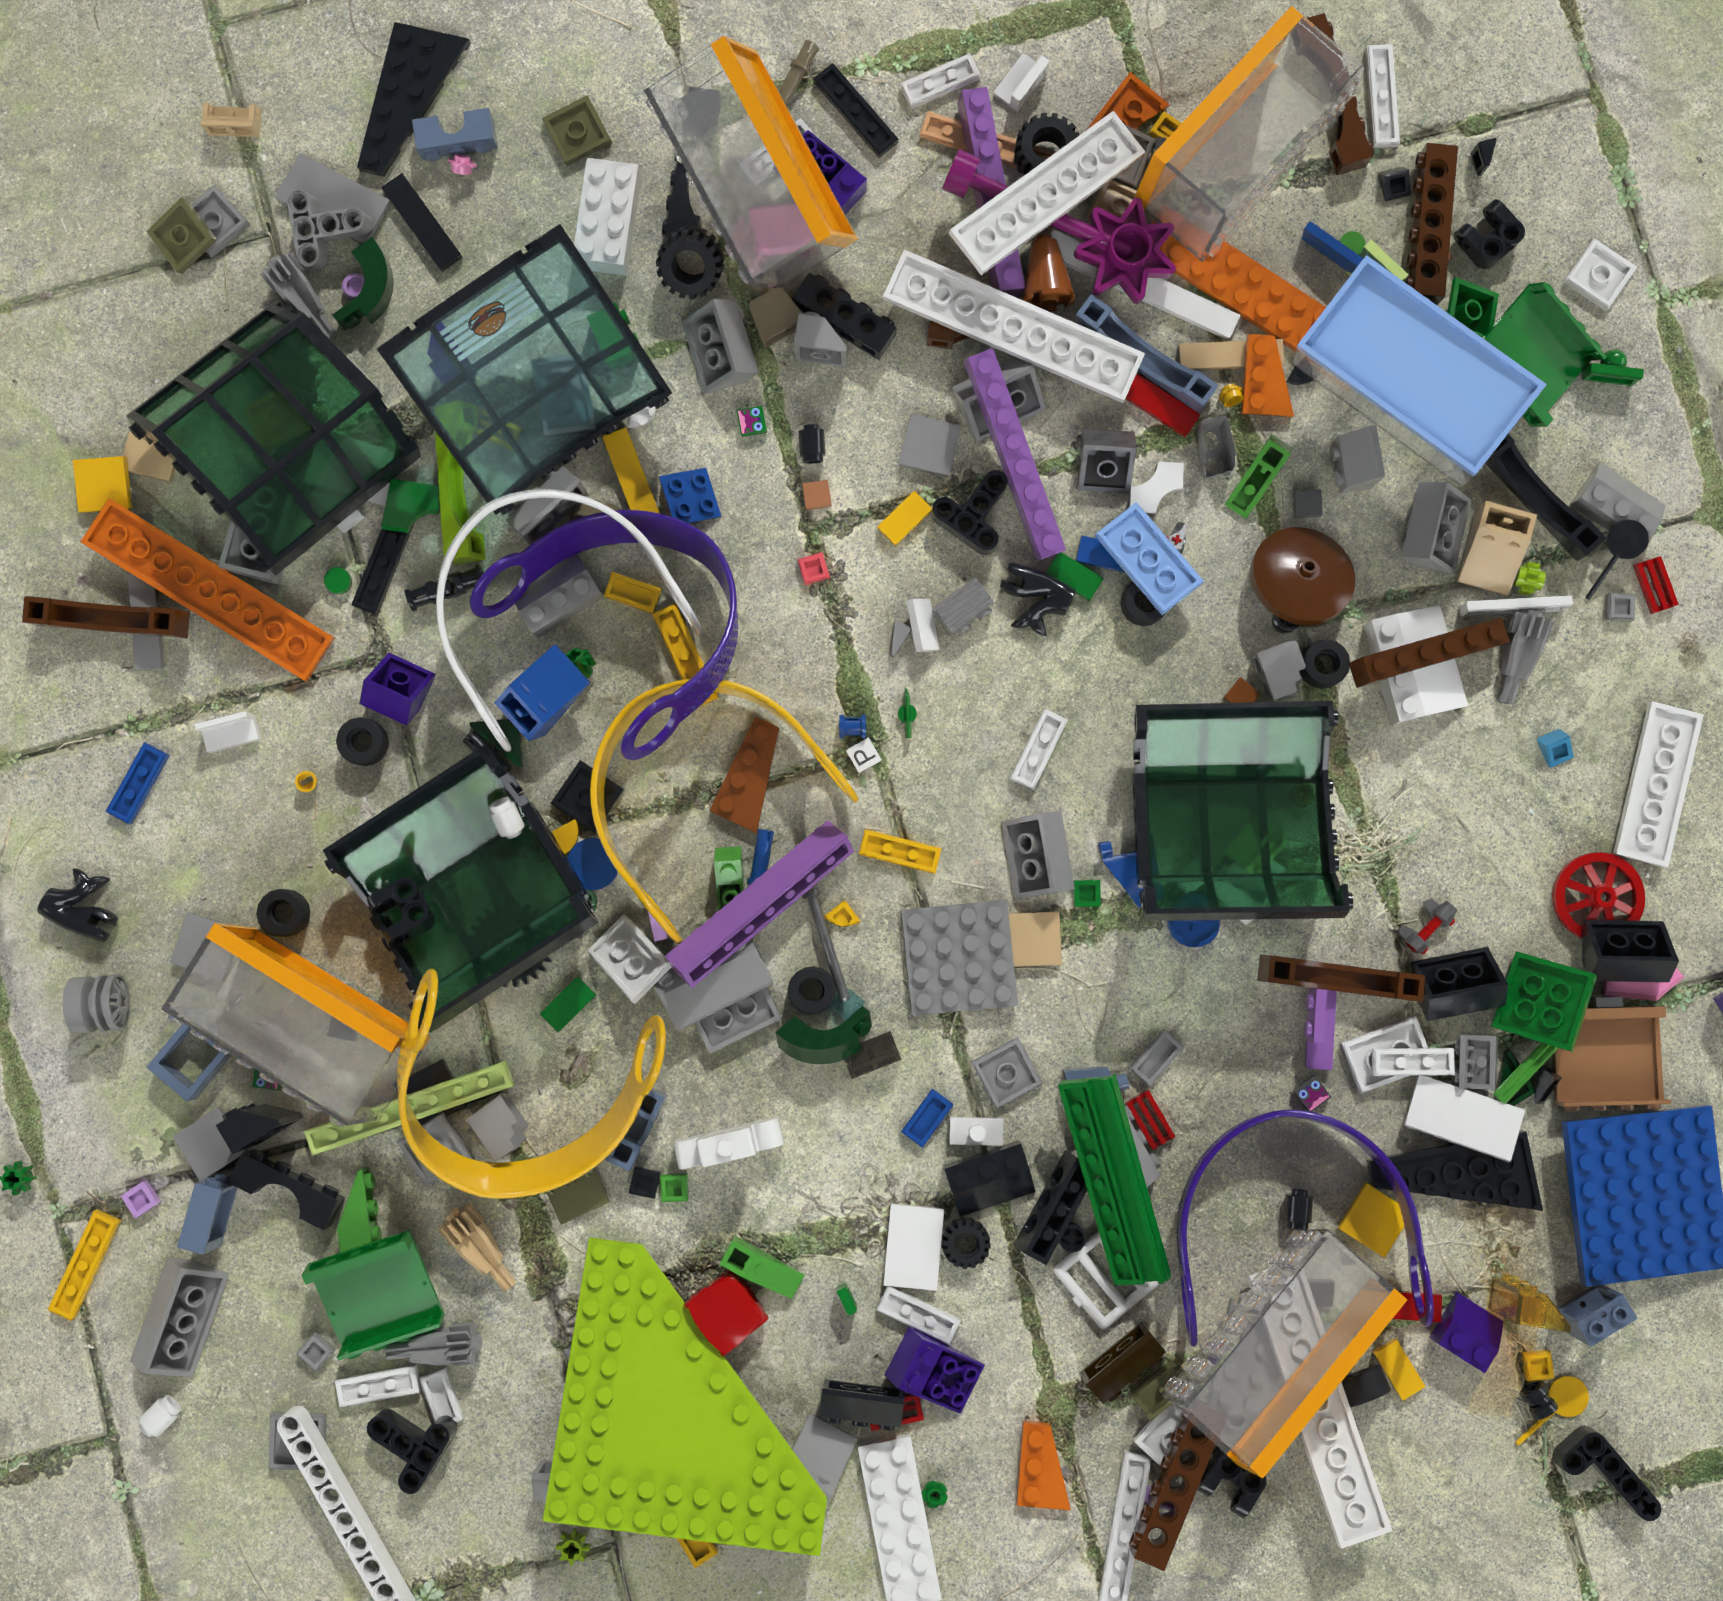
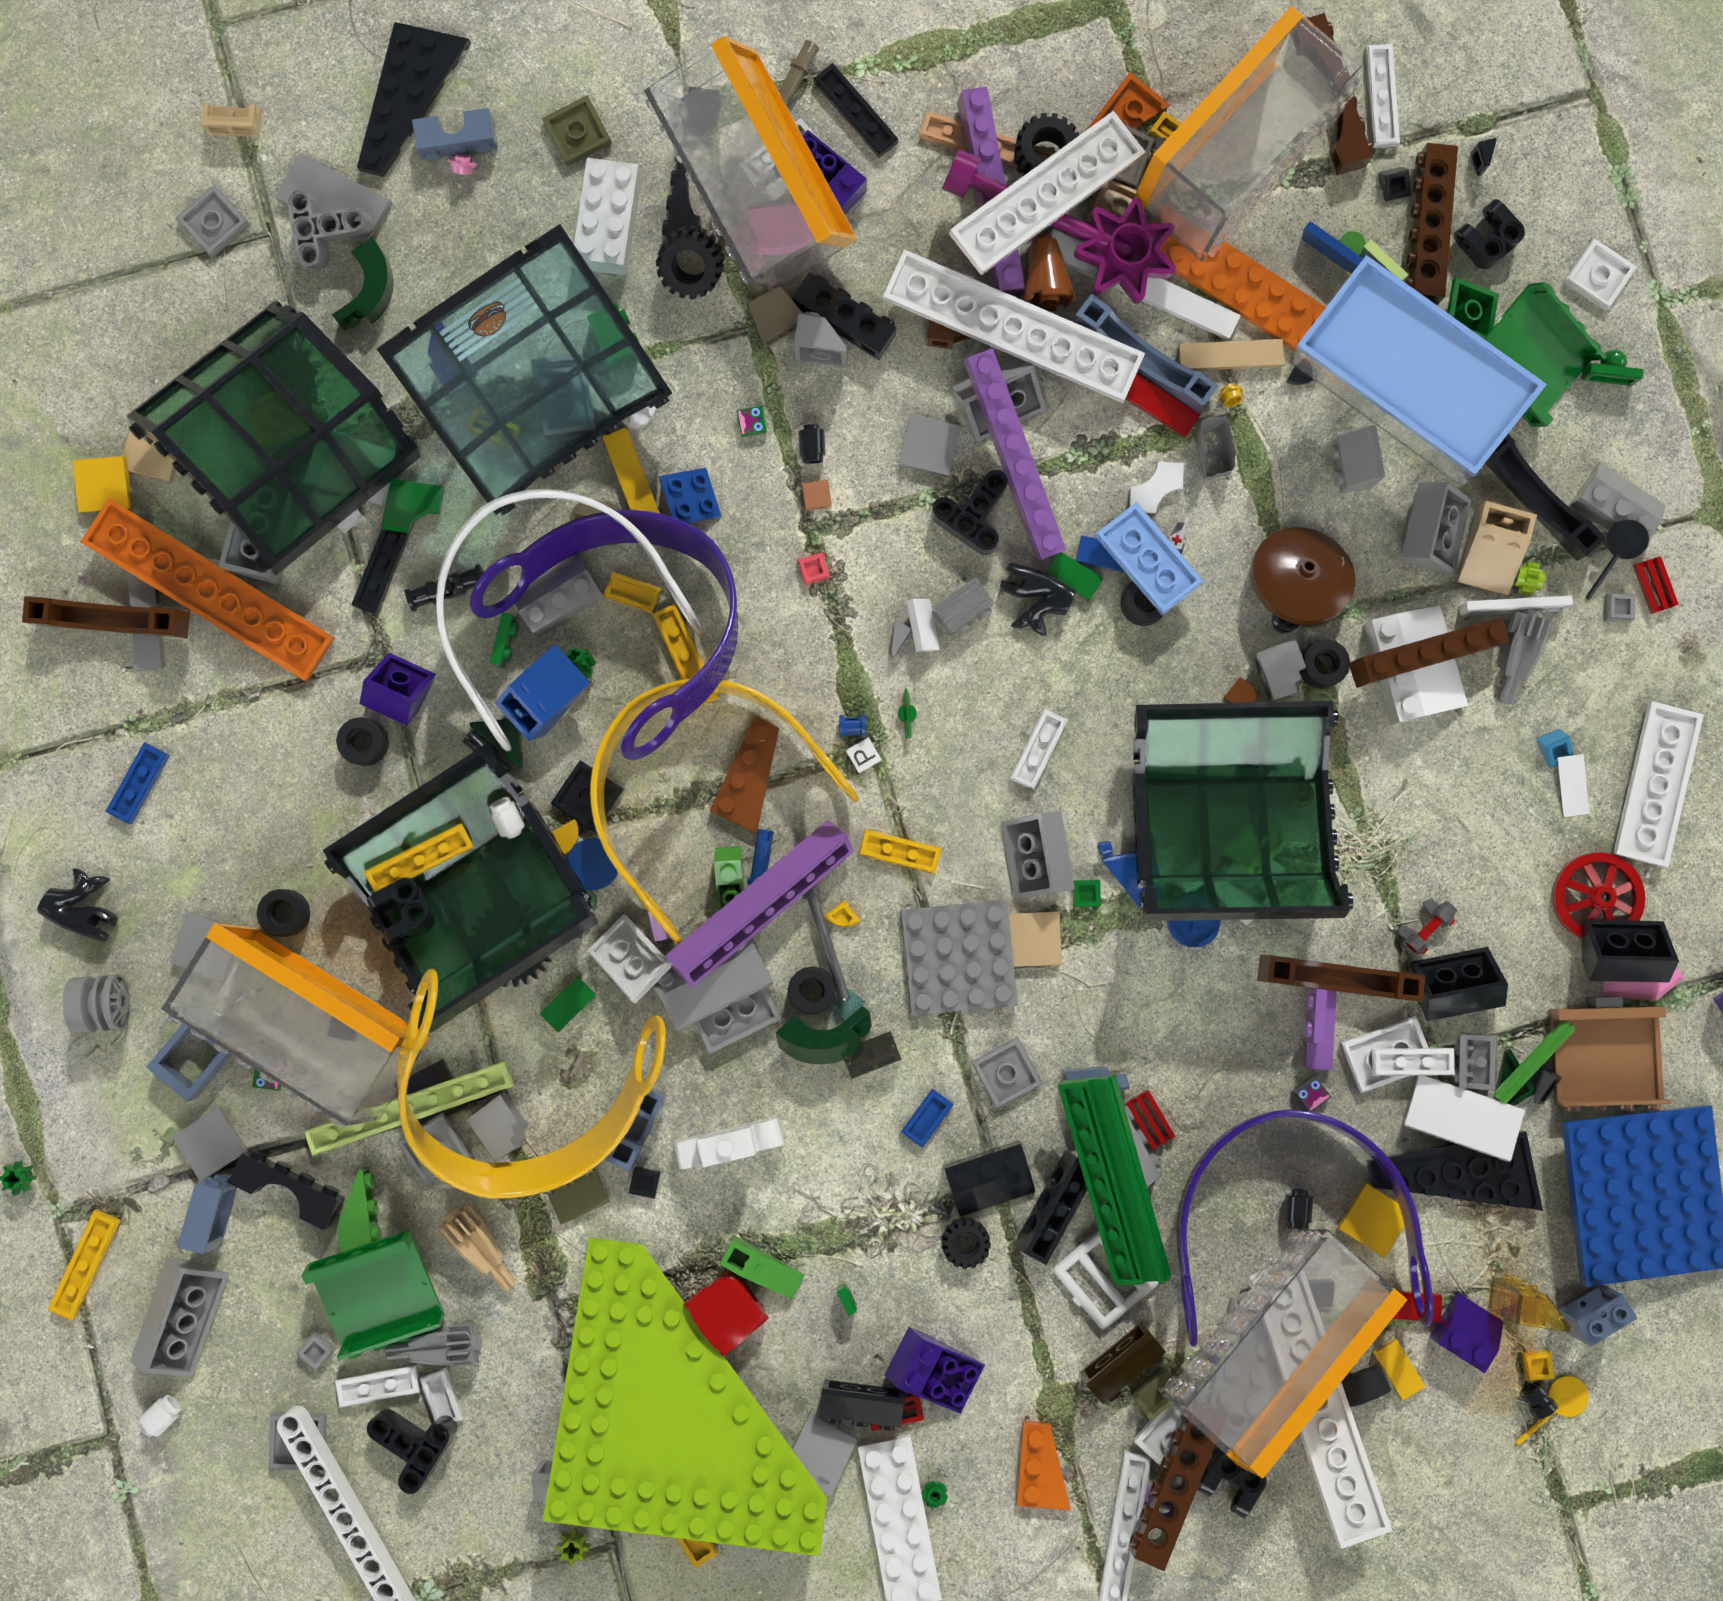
(140, 1199): lavender tile -> none
(181, 235): olive tile -> none
(229, 731): white panel -> none
(254, 1125): black slope -> none
(287, 279): light grey piece -> none
(310, 785): yellow hinge -> none
(338, 580): green tile -> none
(352, 285): lavender tile -> none
(420, 857): none -> yellow tile
(422, 222): black tile -> none
(454, 508): lime arch -> none
(501, 650): none -> green plate
(540, 515): light grey slope -> none
(674, 1187): bright green tile -> none
(719, 345): light grey slope -> none
(904, 518): yellow tile -> none
(913, 1246): white tile -> none
(918, 1314): white tile -> none
(940, 81): white tile -> none
(976, 1131): white tile -> none
(1021, 81): white panel -> none
(1074, 1240): black wheel -> none
(1106, 460): flat silver slope -> none
(1156, 1057): light grey tile -> none
(1259, 476): bright green slope -> none
(1264, 379): orange wing -> none
(1308, 503): dark grey tile -> none
(1545, 1001): green plate -> none
(1573, 785): none -> white sticker
(1613, 1474): black beam -> none

